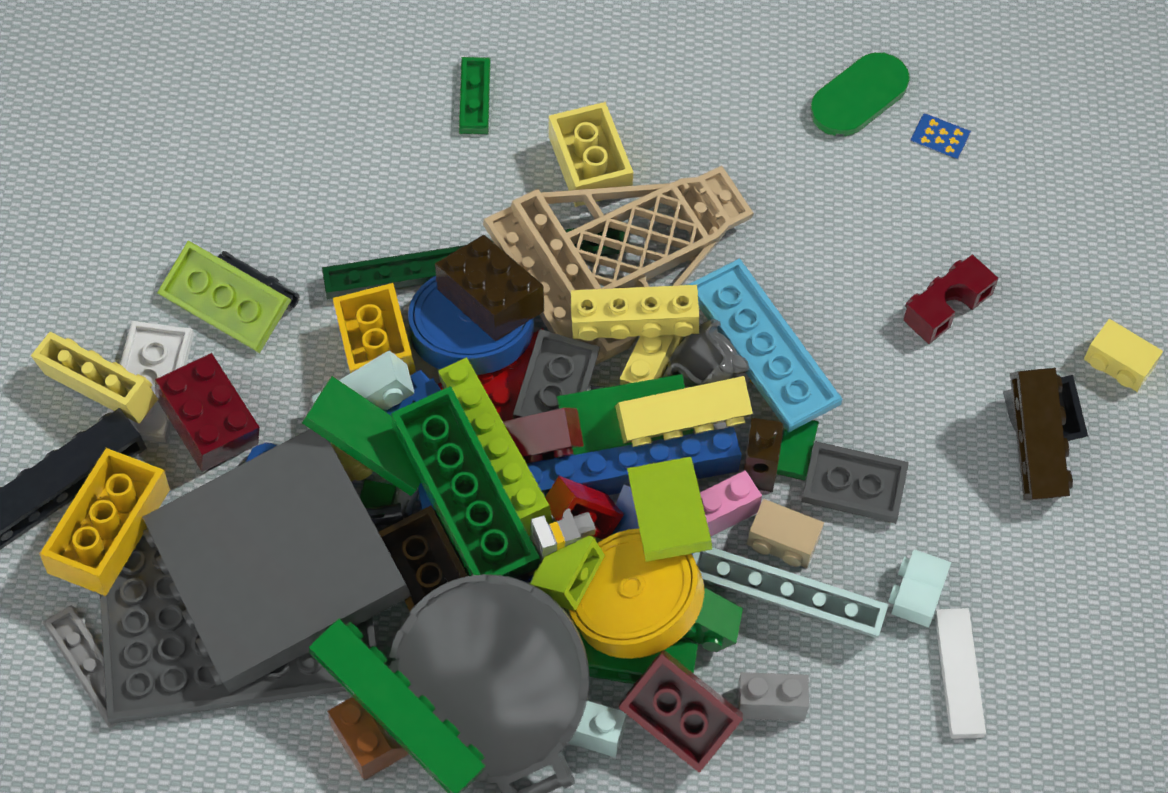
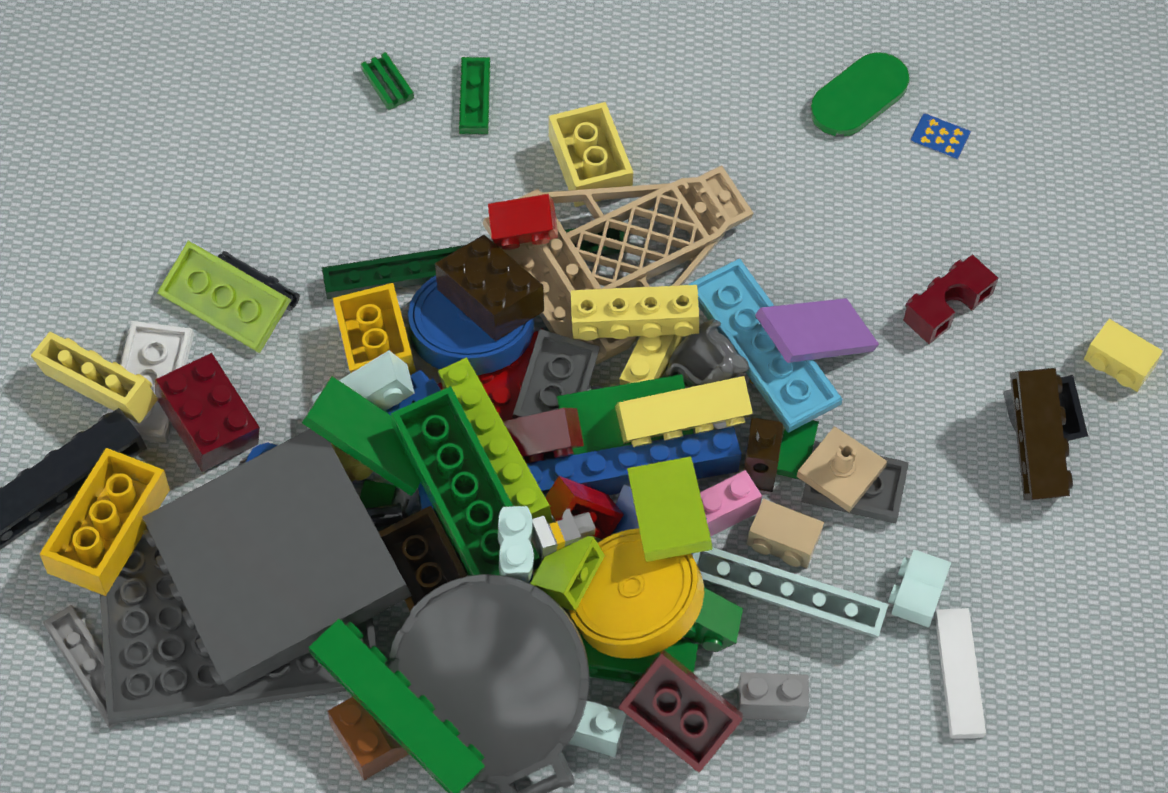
(399, 79): none -> green tile
(514, 538): none -> light aqua brick
(523, 221): none -> red brick
(816, 330): none -> medium lavender tile
(841, 469): none -> tan tile

